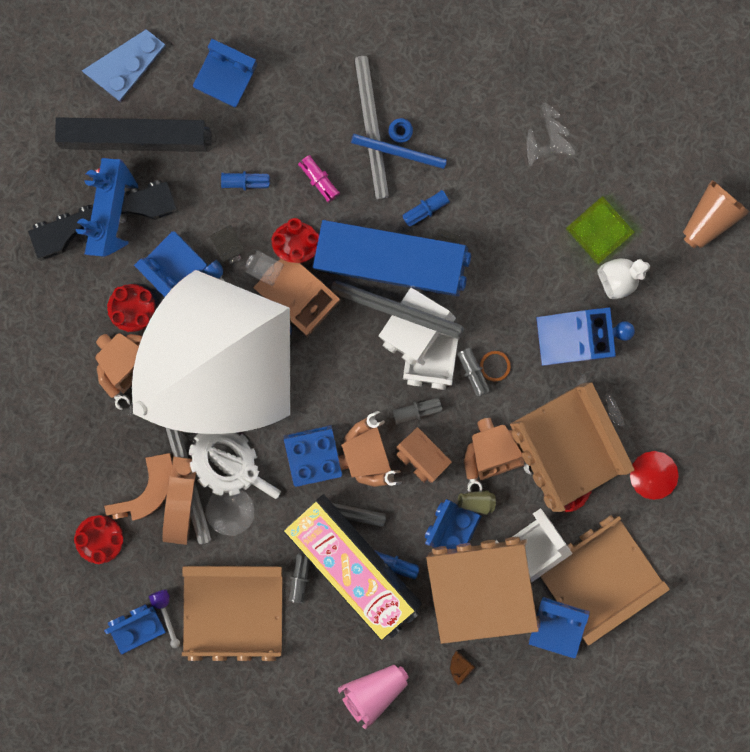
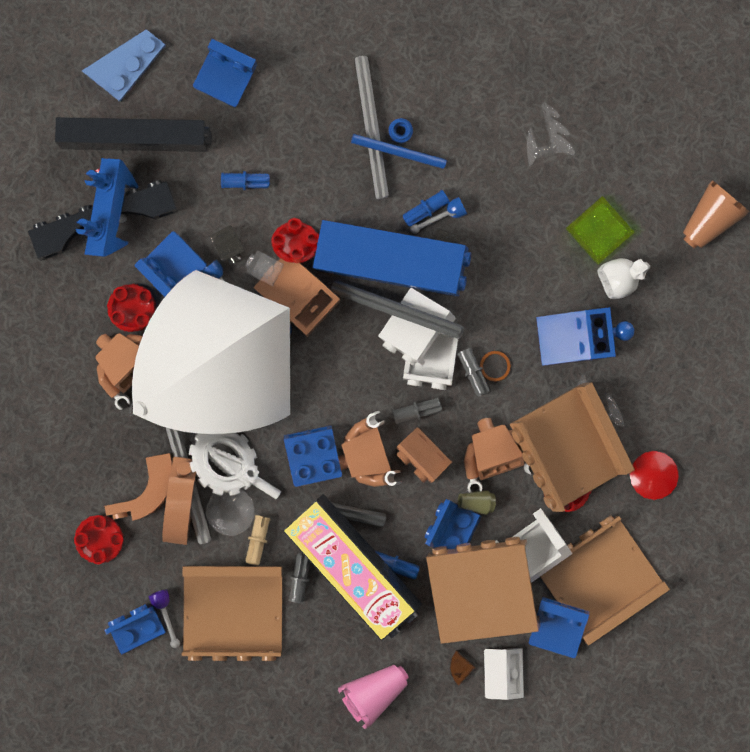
(257, 540): none -> tan axle
(319, 178): dark pink pin -> none
(454, 209): none -> hinge
(503, 673): none -> white panel

